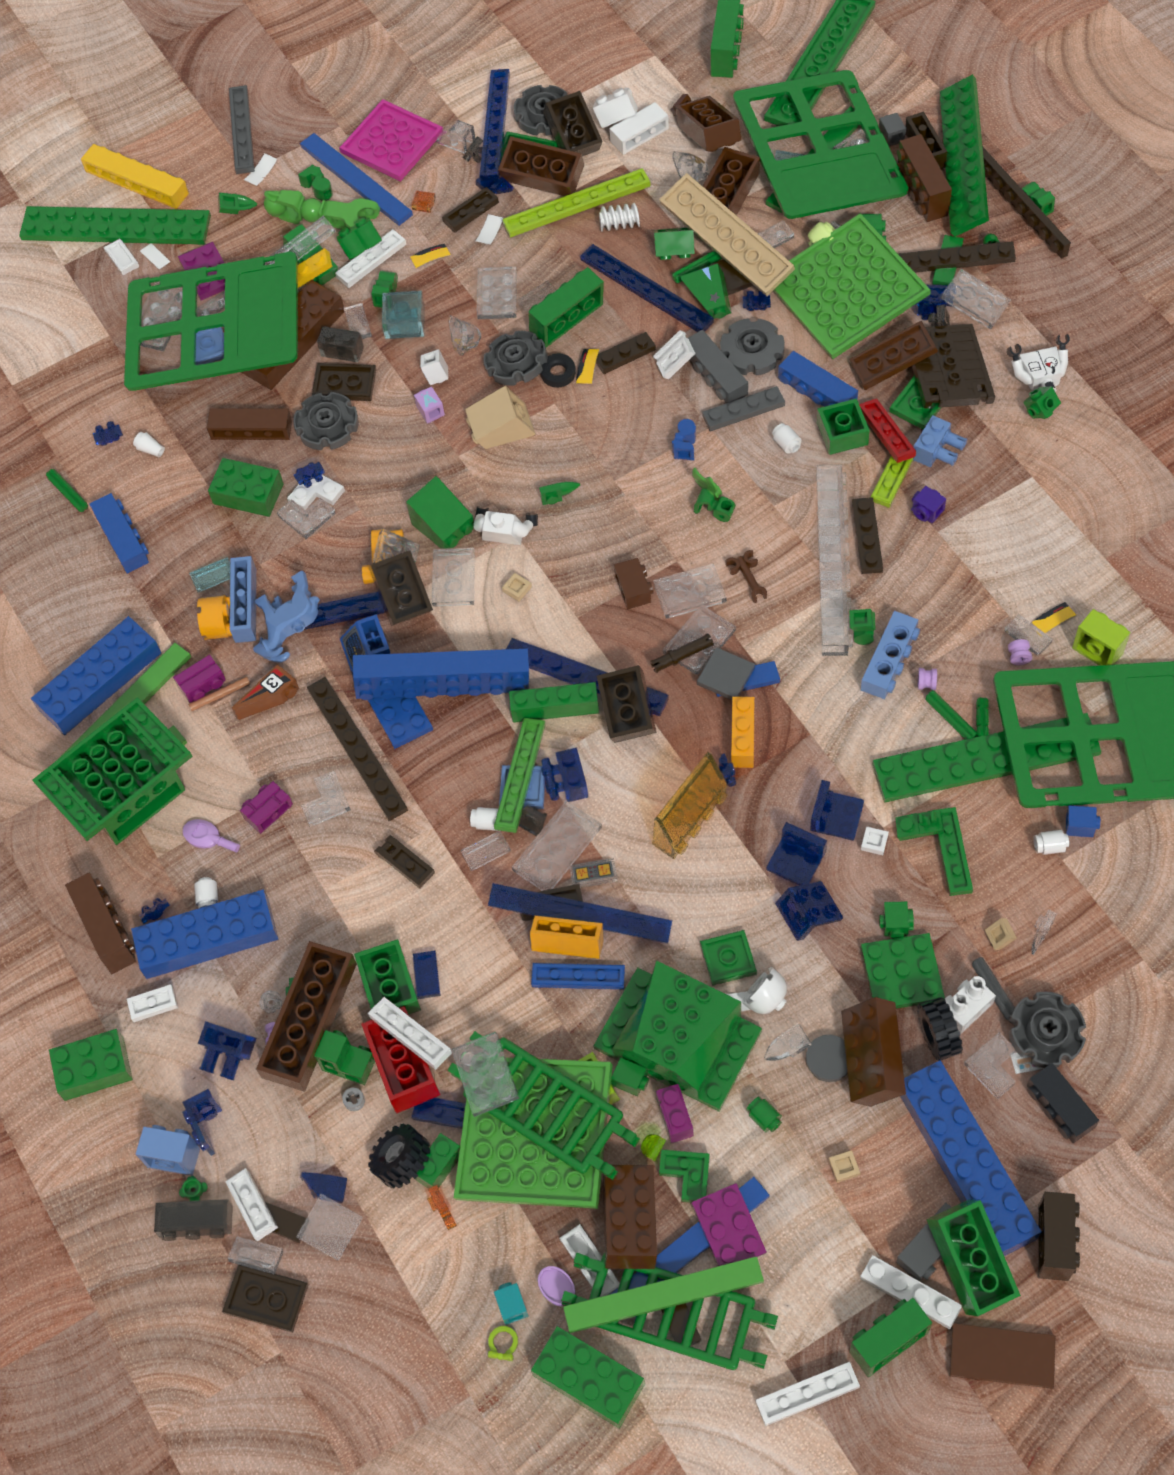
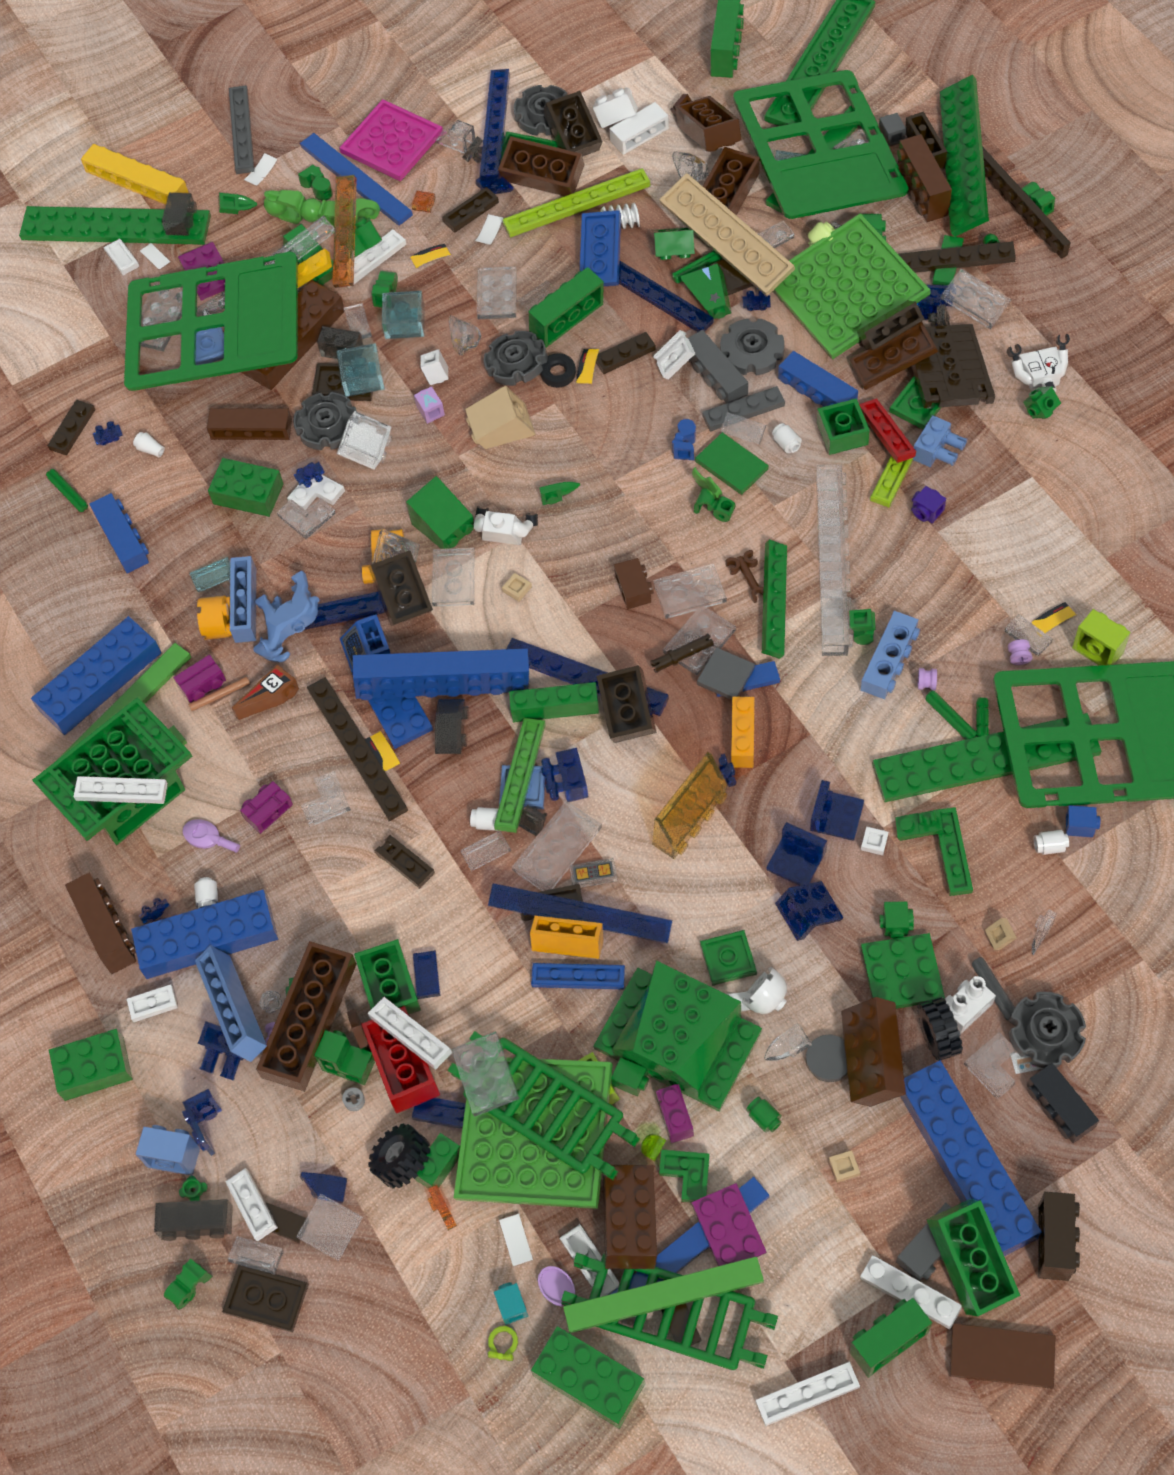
(71, 427): none -> dark brown plate
(120, 790): none -> white plate
(179, 214): none -> clear smoke brick
(183, 1288): none -> green leg
(230, 1004): none -> medium blue brick
(345, 231): none -> clear orange plate
(357, 1028): none -> reddish brown tile
(360, 369): none -> clear light blue brick
(365, 440): none -> clear piece
(382, 751): none -> yellow sticker
(450, 726): none -> clear smoke brick
(516, 1240): none -> white sticker
(601, 245): none -> blue plate
(731, 463): none -> green tile
(743, 428): none -> clear plate
(774, 599): none -> green plate
(867, 535): dark brown plate -> none
(890, 325): none -> dark brown brick

